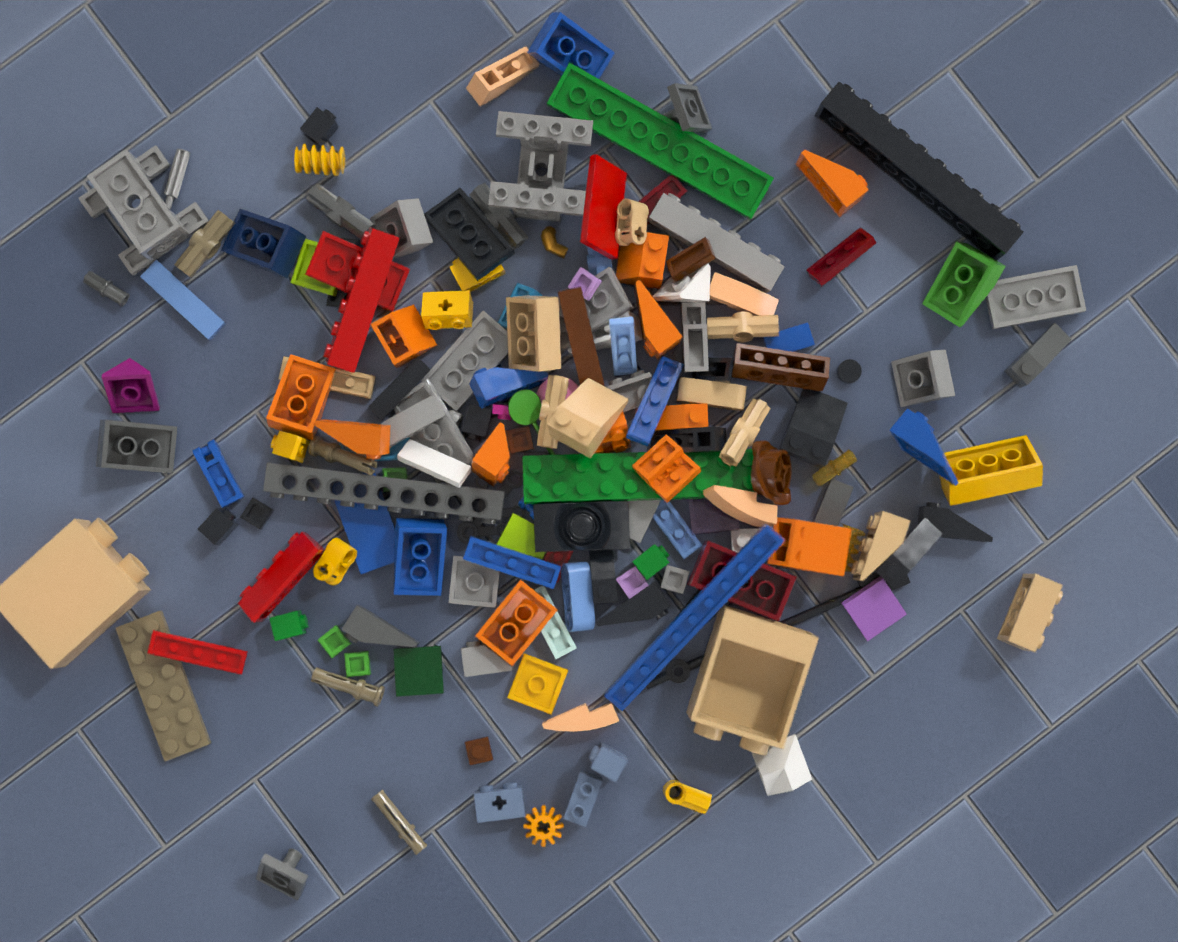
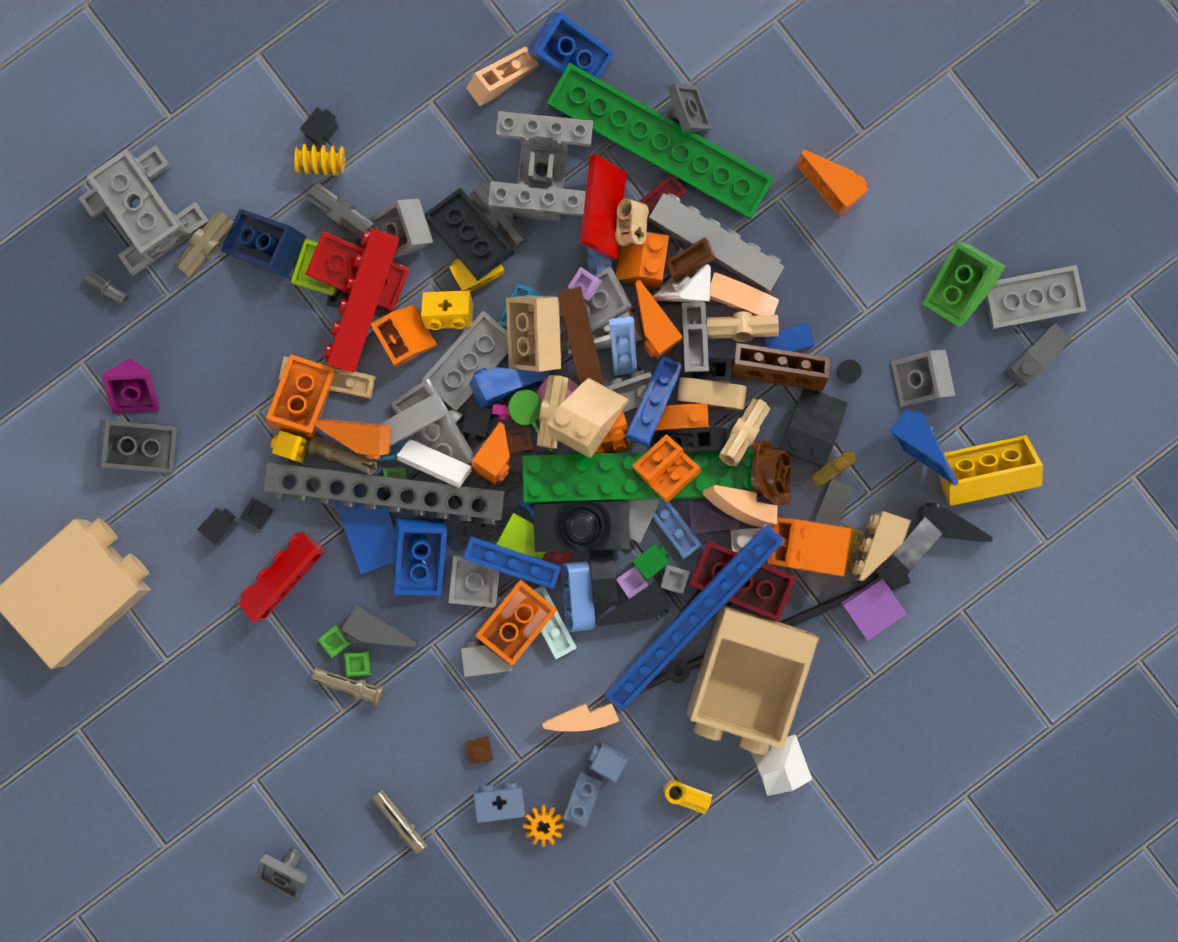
(163, 689): dark tan plate -> none
(176, 176): light grey axle -> none
(183, 300): medium blue tile -> none
(197, 652): red tile -> none
(218, 474): blue plate -> none
(289, 625): green brick -> none
(335, 560): yellow piece -> none
(399, 388): black slope -> none
(418, 671): dark green tile -> none
(537, 683): yellow tile -> none
(550, 243): pearl gold arm -> none
(841, 256): dark red plate -> none
(918, 171): black brick -> none
(1030, 612): tan brick -> none

